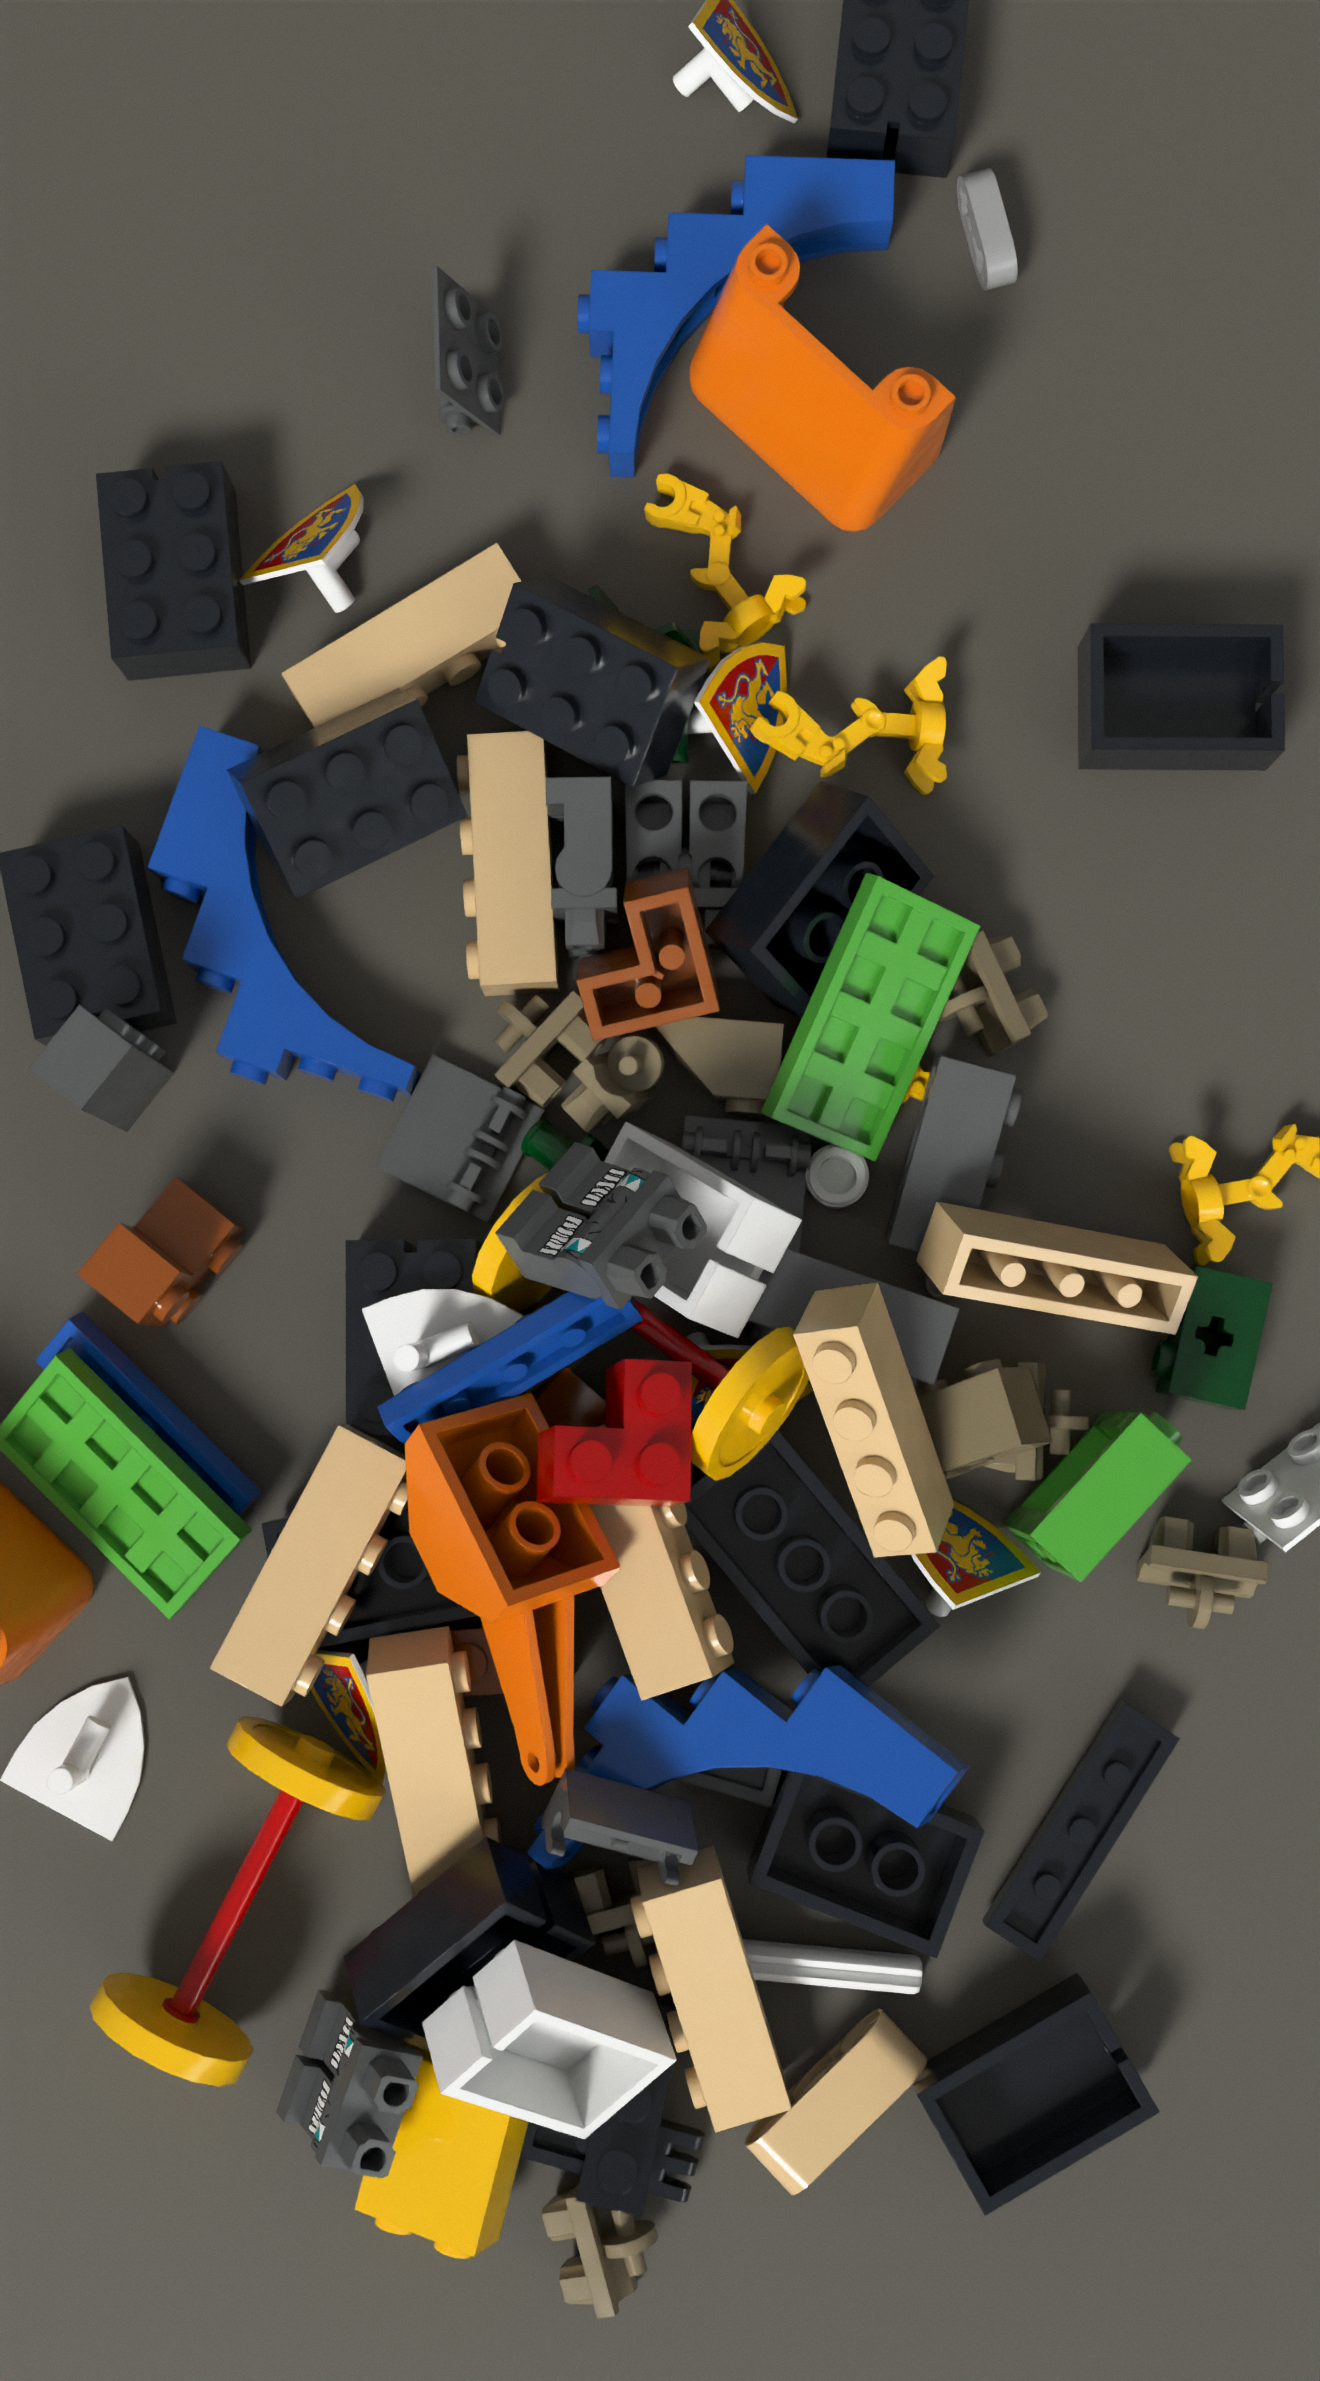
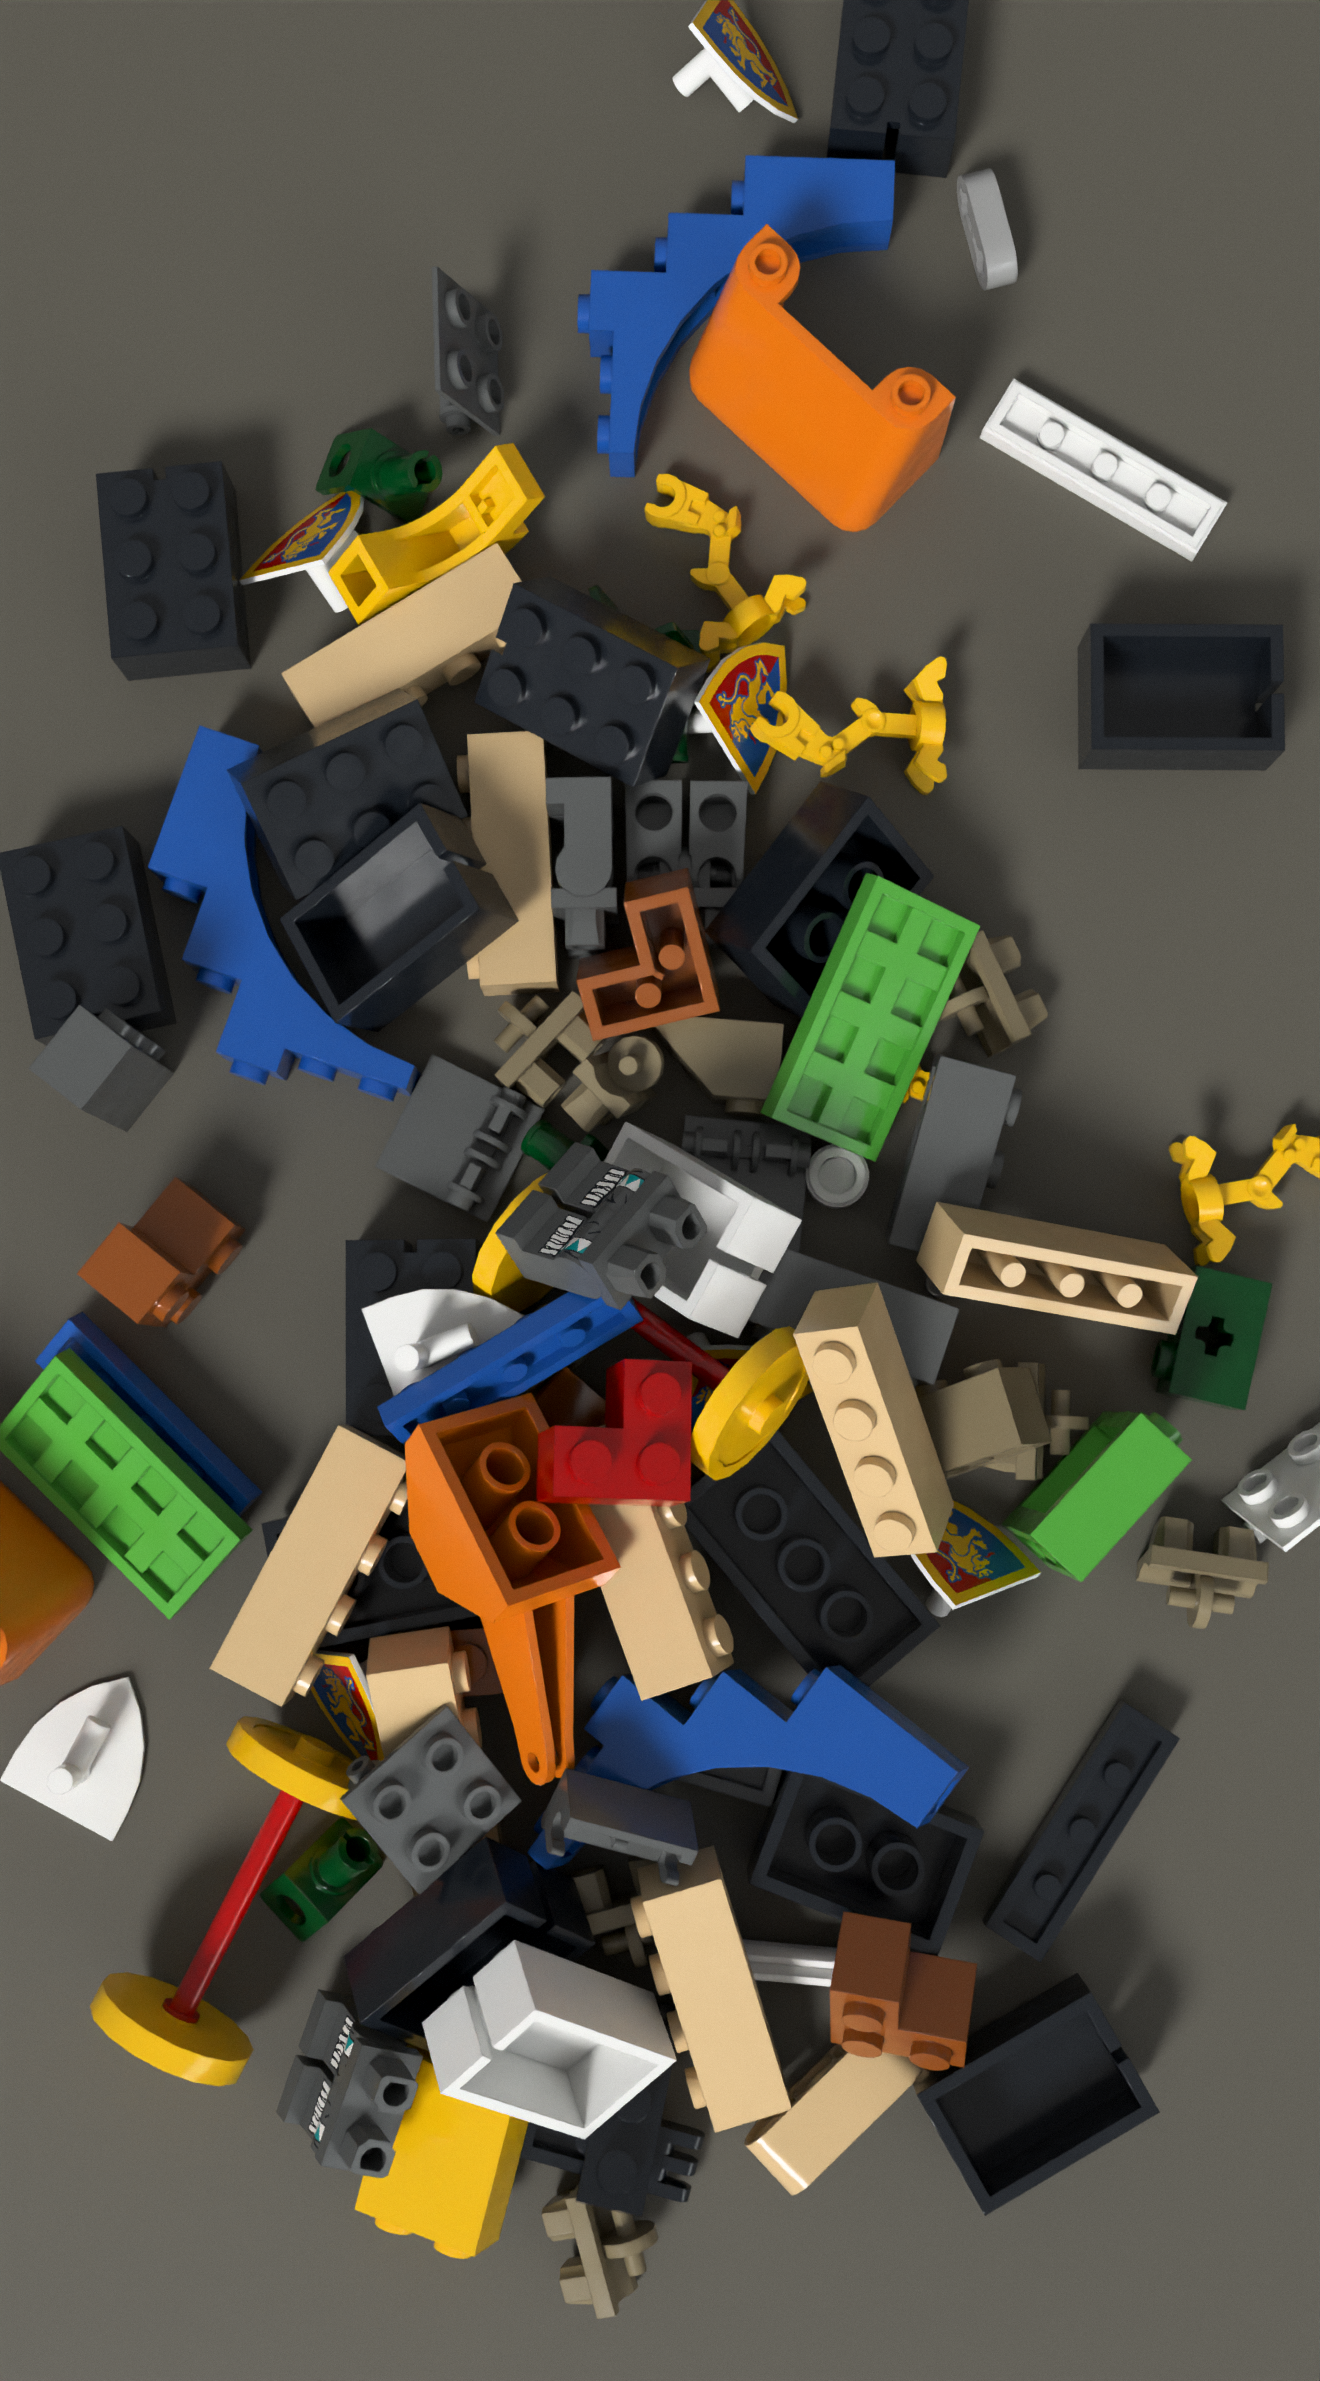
(324, 1878): none -> dark green bracket
(381, 473): none -> dark green bracket
(397, 562): none -> yellow arch
(398, 919): none -> black piece
(429, 1798): none -> dark grey hinge
(898, 1997): none -> dark orange brick
(1102, 470): none -> white tile

